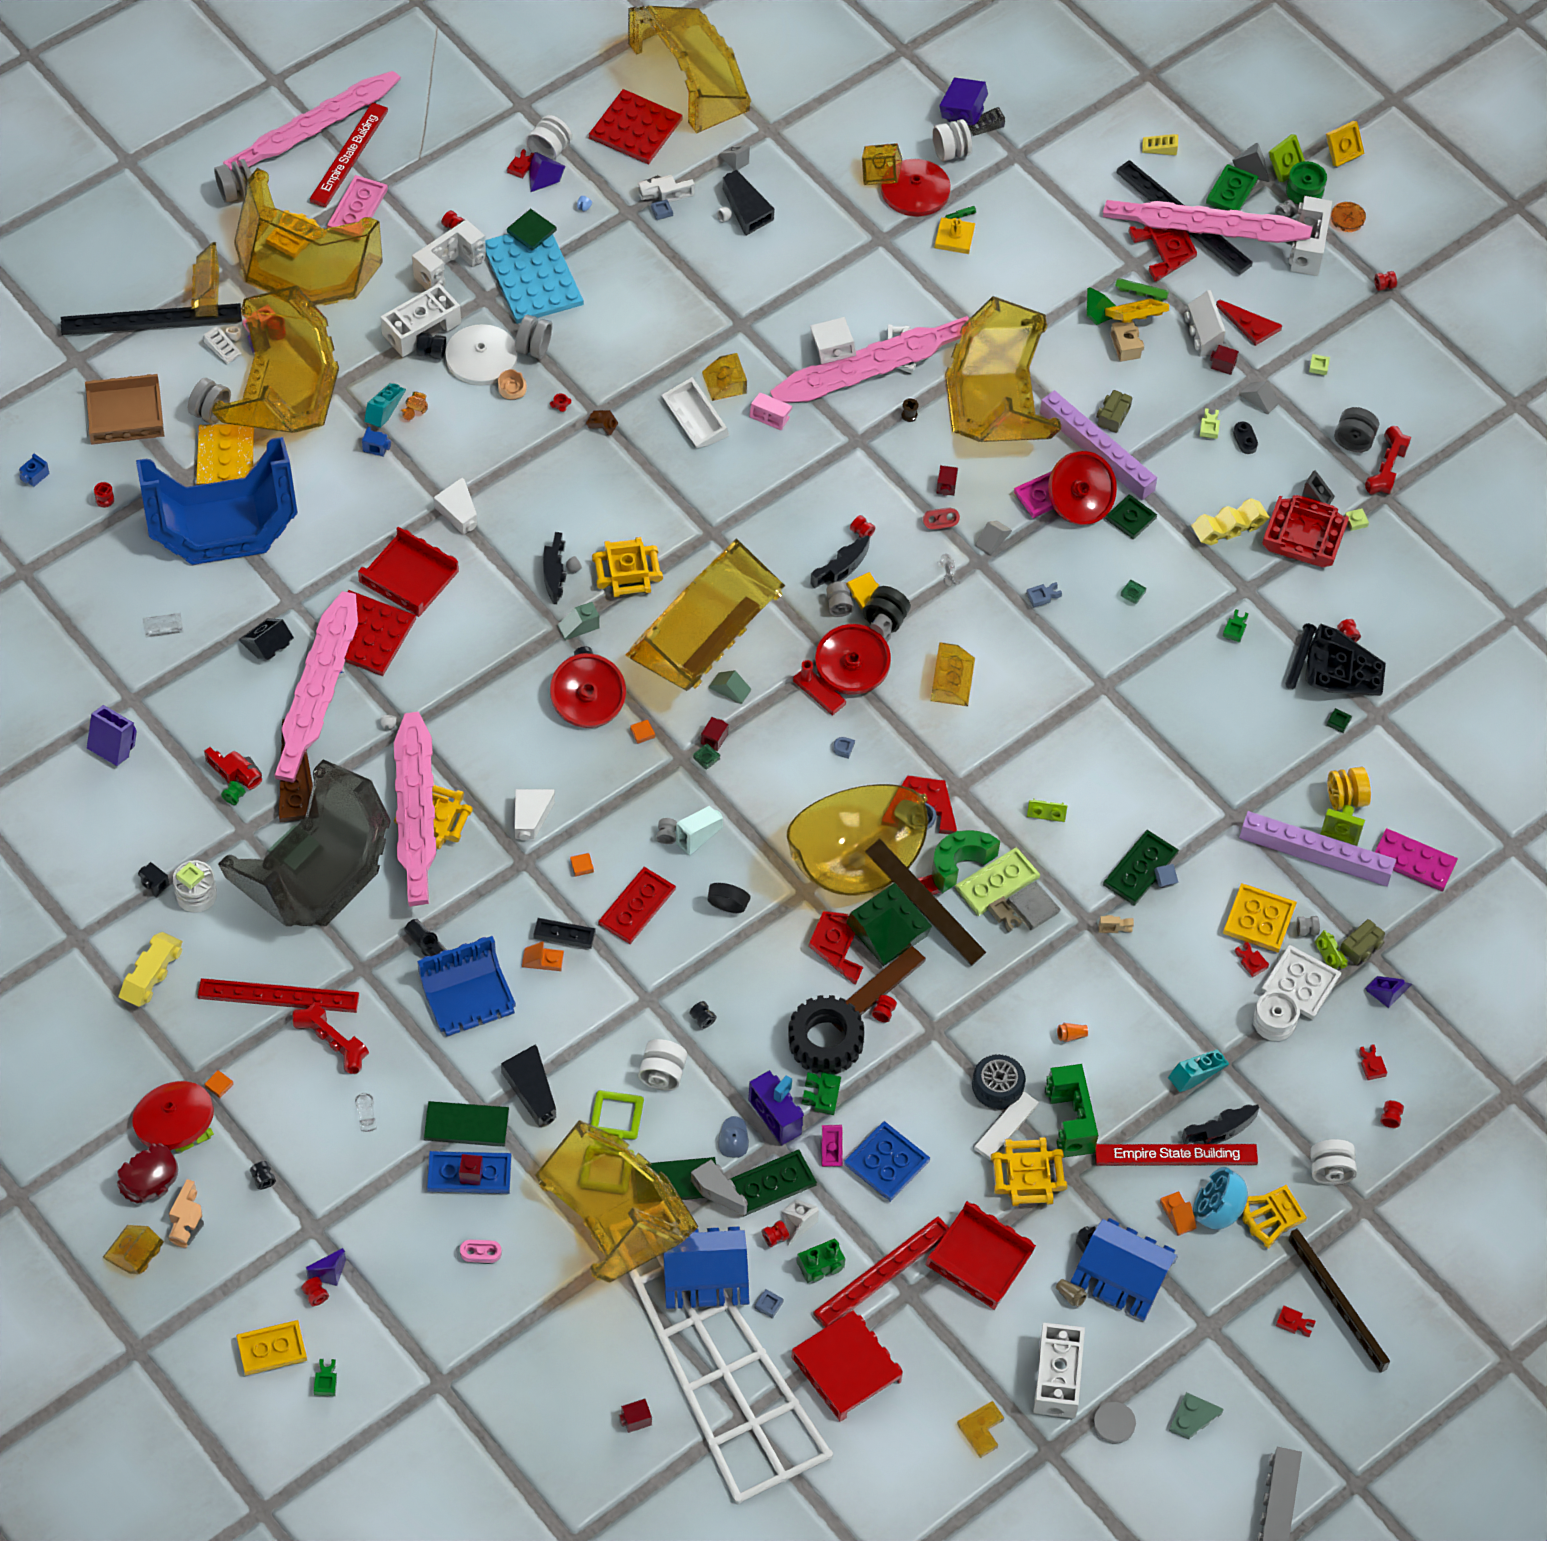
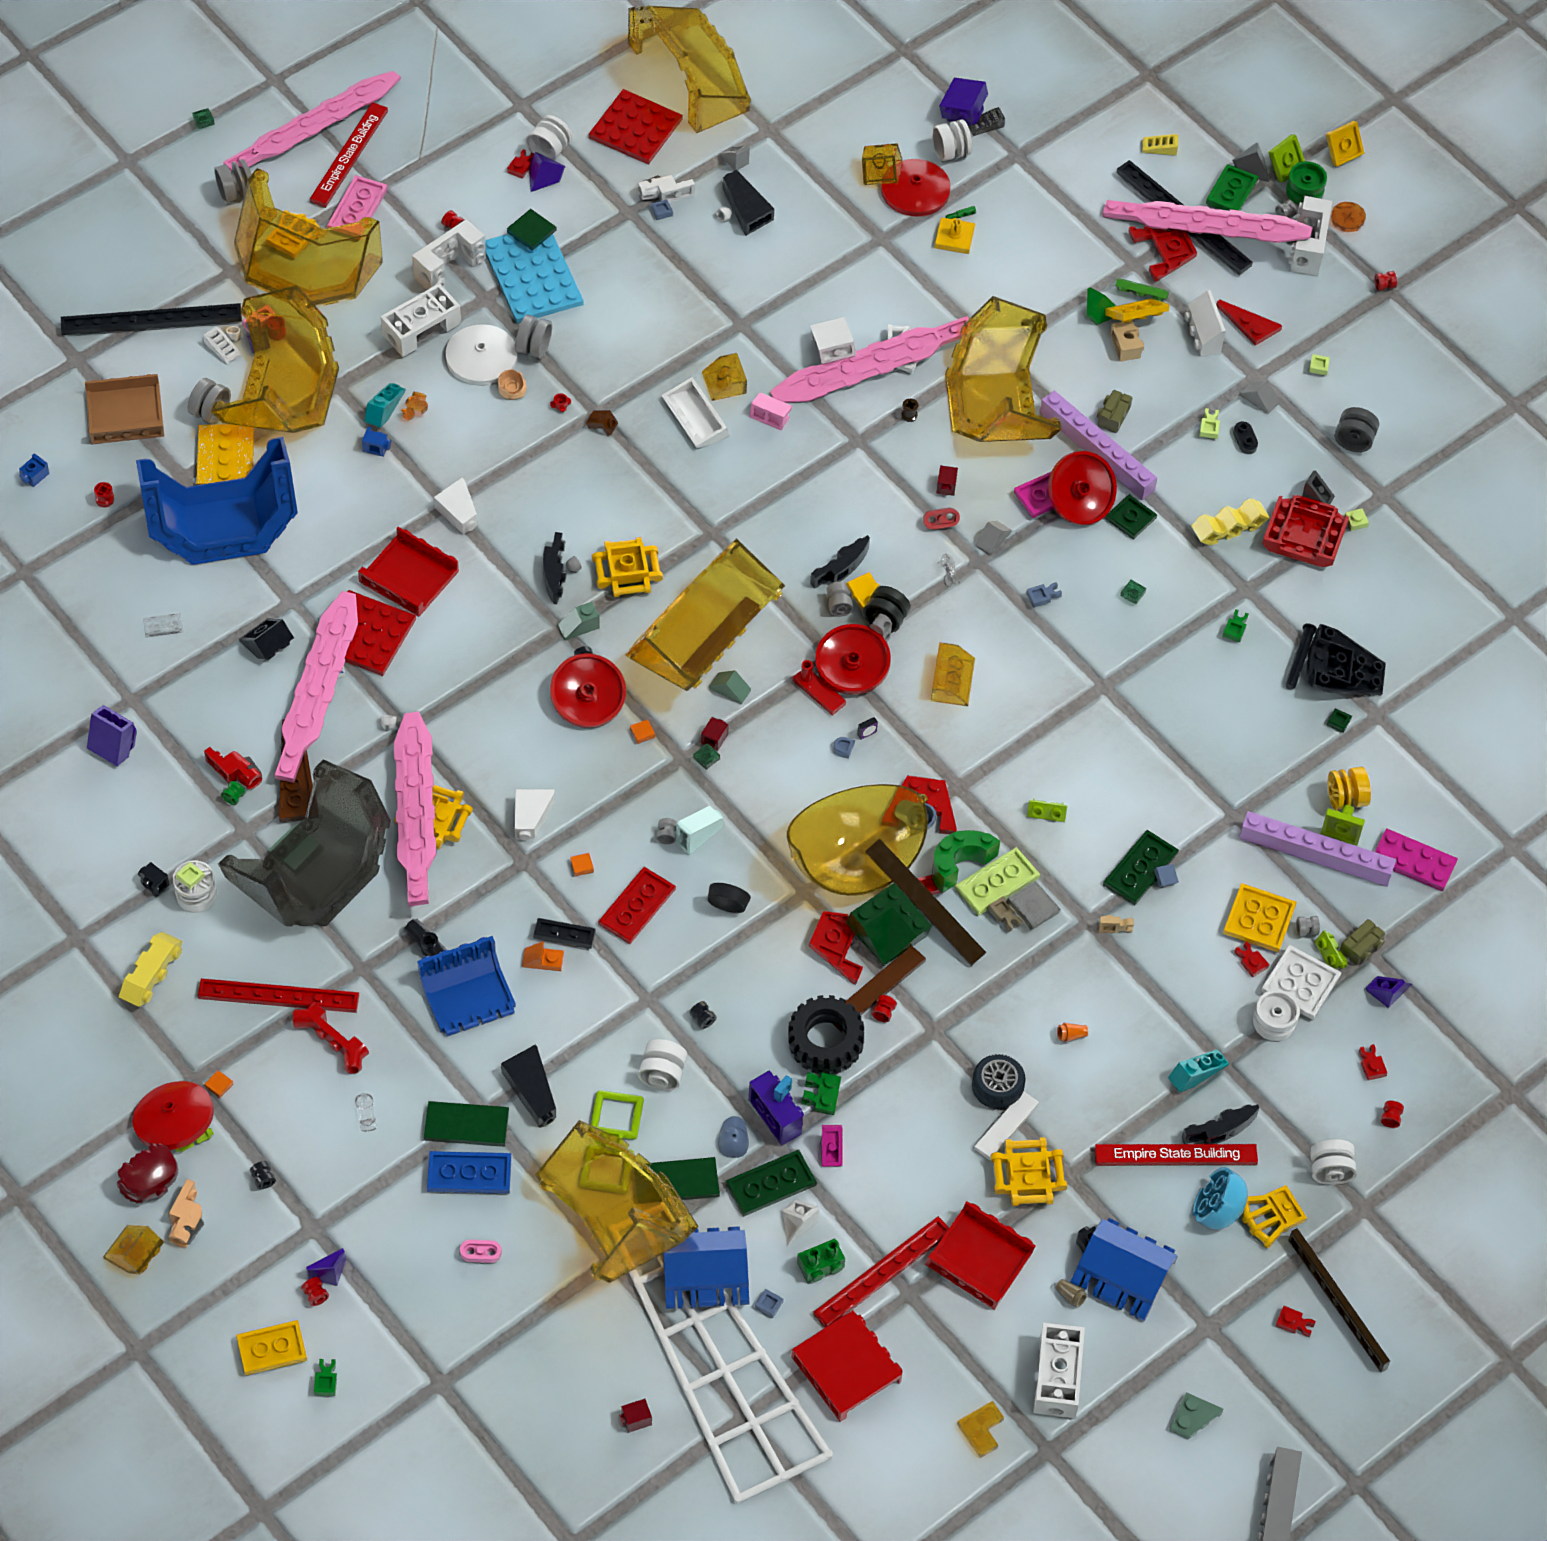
(203, 118): none -> clear green plate
(206, 282): clear yellow slope -> none
(431, 345): black wheel -> none
(471, 1169): dark red brick -> none
(584, 203): light blue hinge -> none
(712, 1184): light grey slope -> none
(775, 1233): red wheel -> none
(862, 527): red wheel -> none
(867, 728): none -> tile
(887, 1161): blue plate -> none
(1068, 1085): green plate -> none
(1114, 1422): light grey tile -> none
(1179, 1213): orange slope -> none
(1224, 359): dark red brick -> none
(1348, 628): red wheel -> none
(1385, 480): red plate -> none

